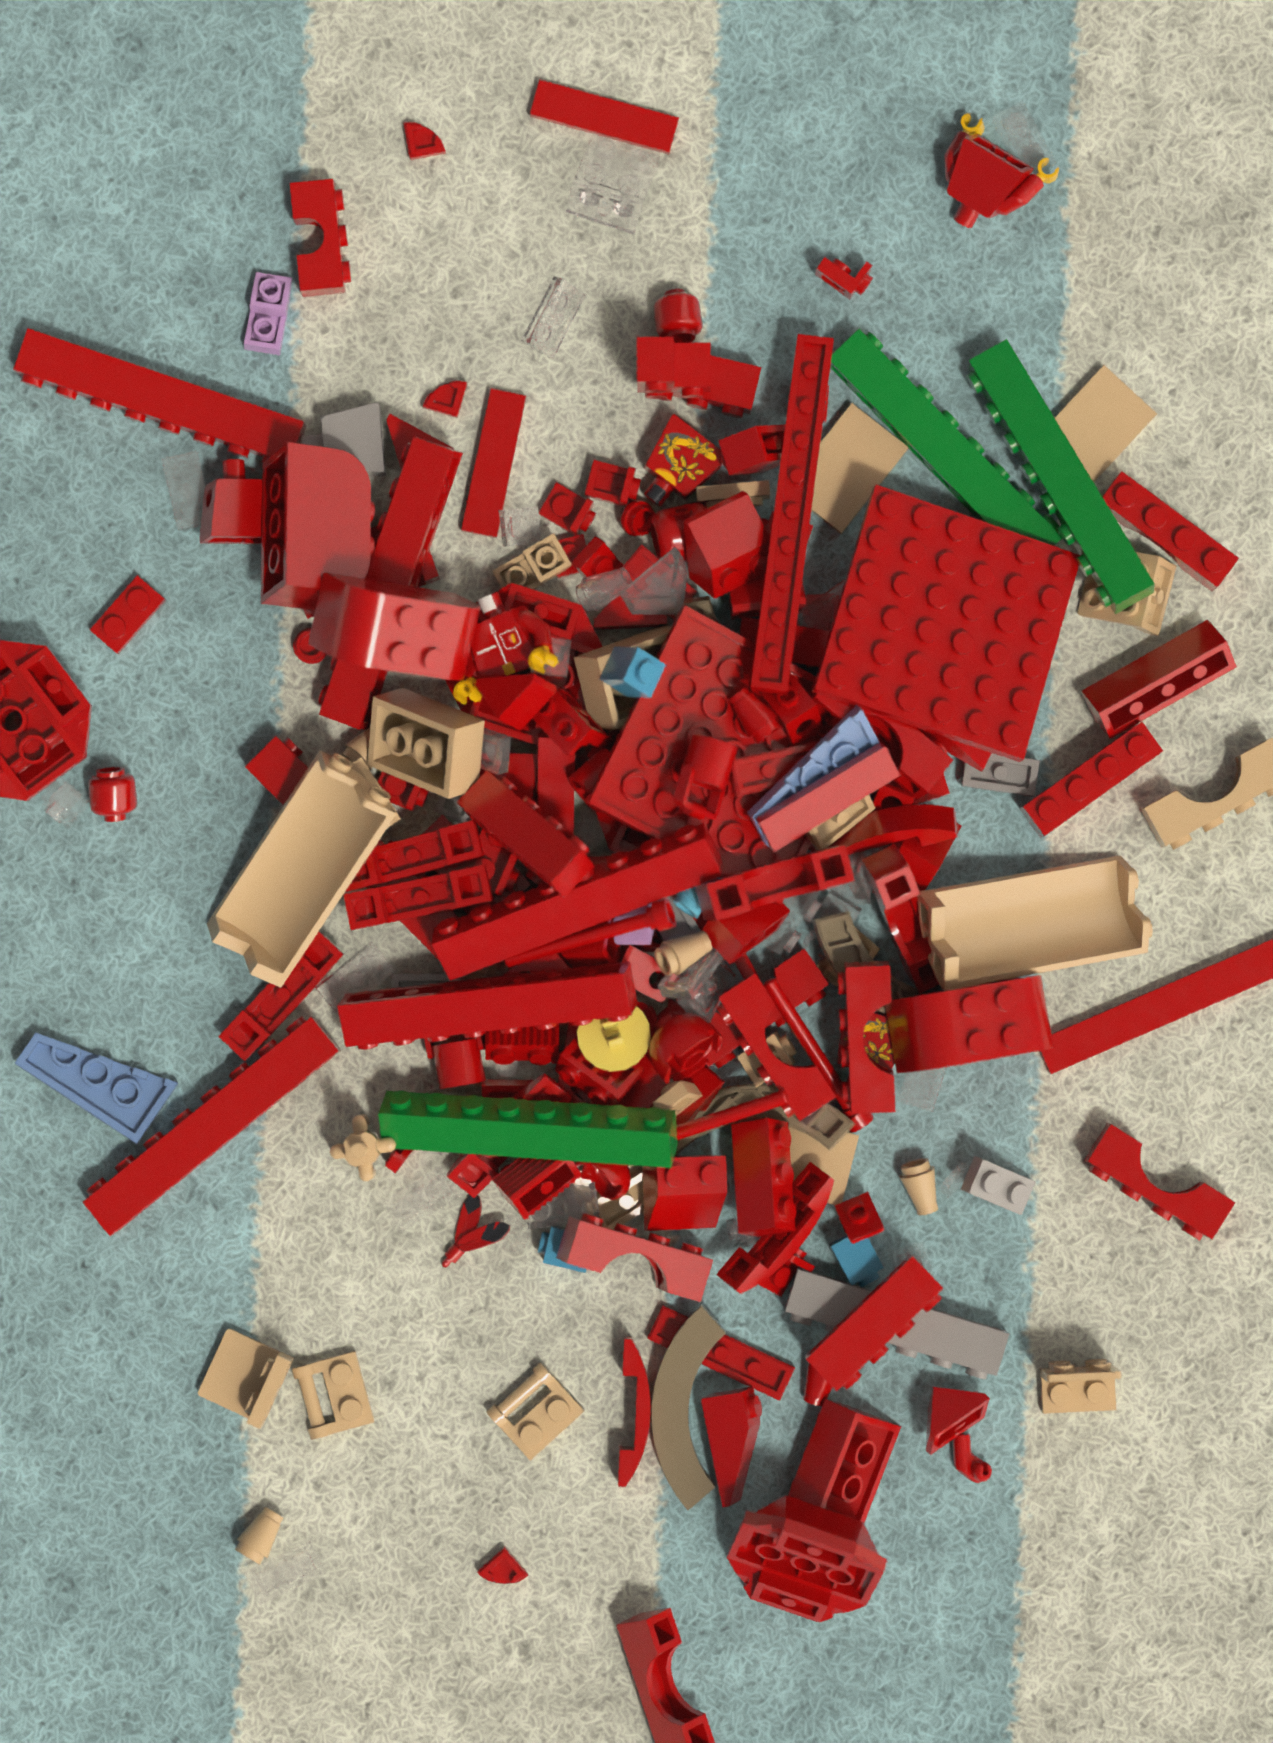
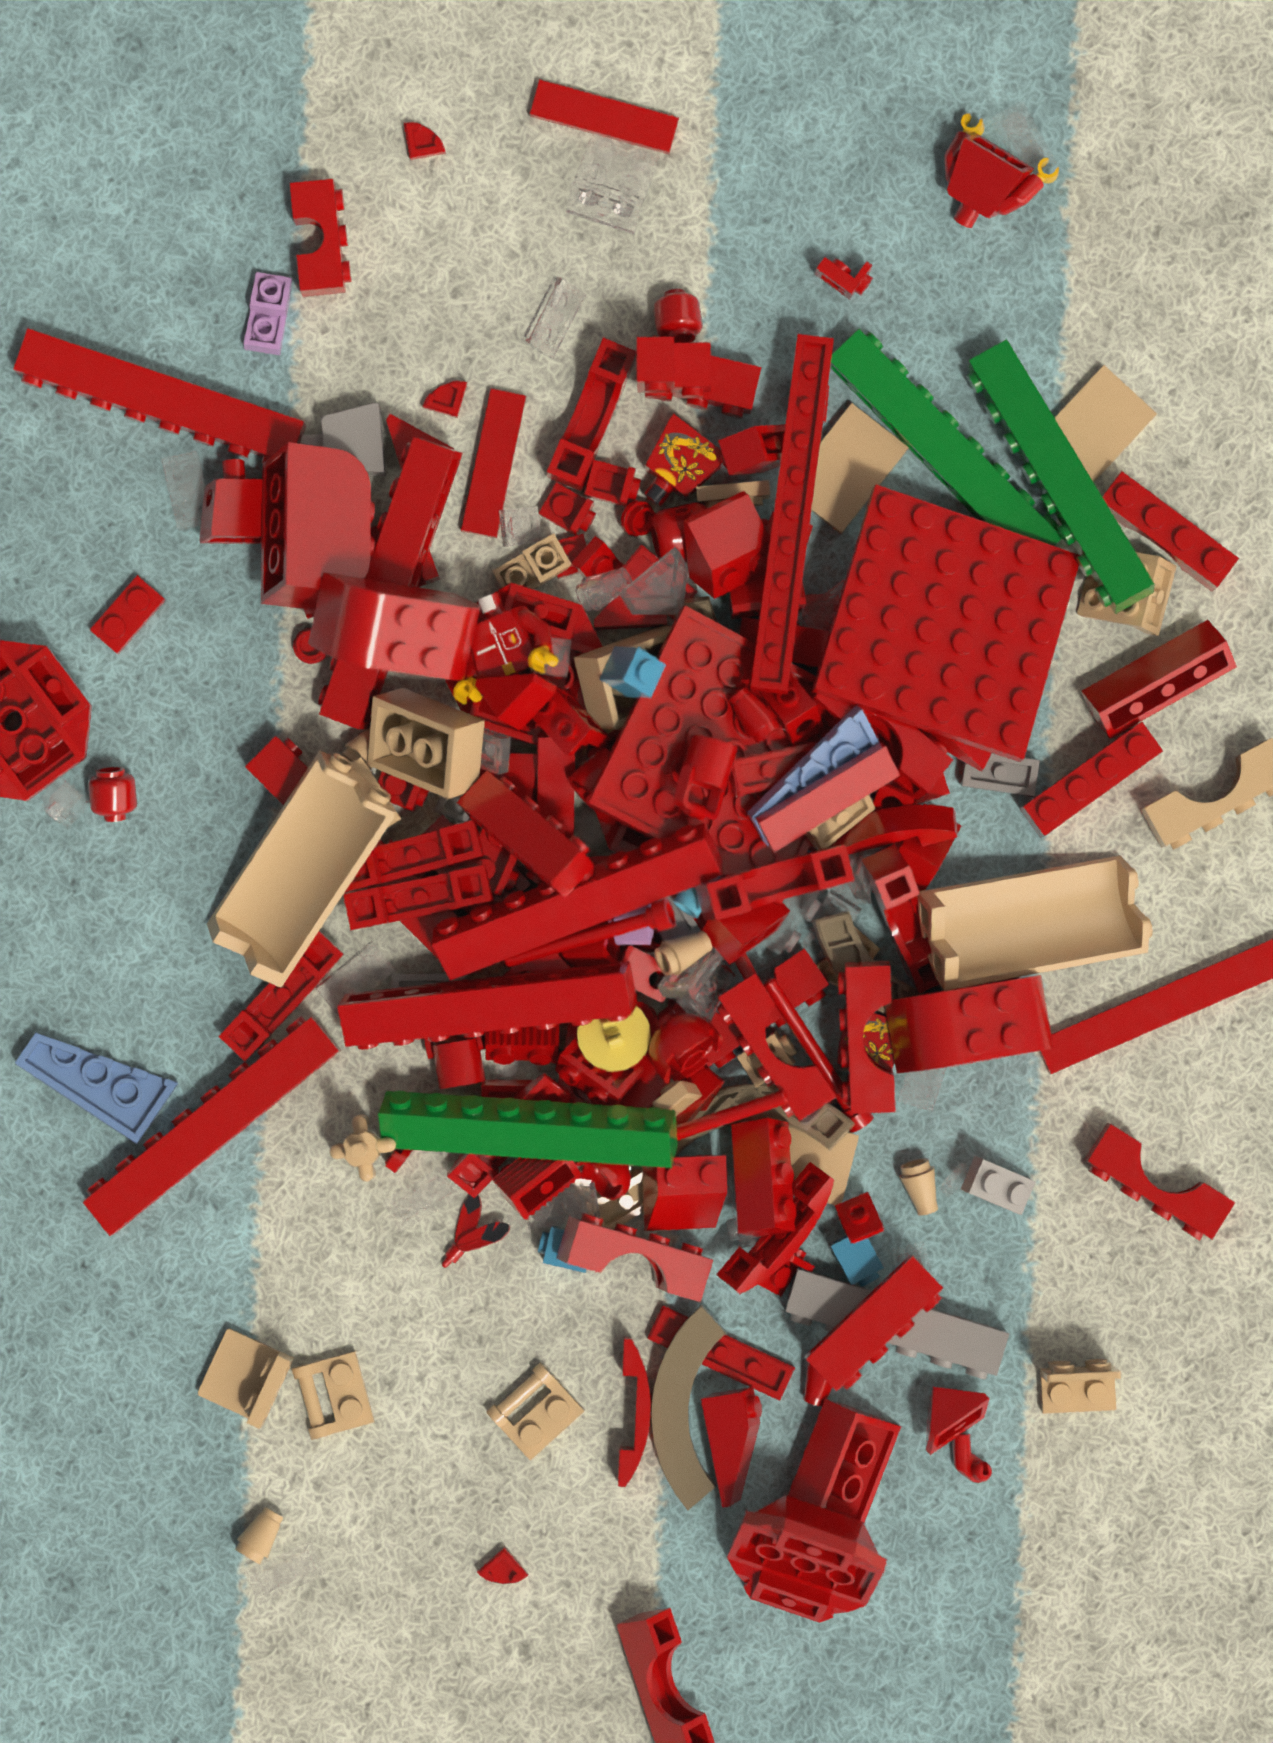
(592, 414): none -> red arch

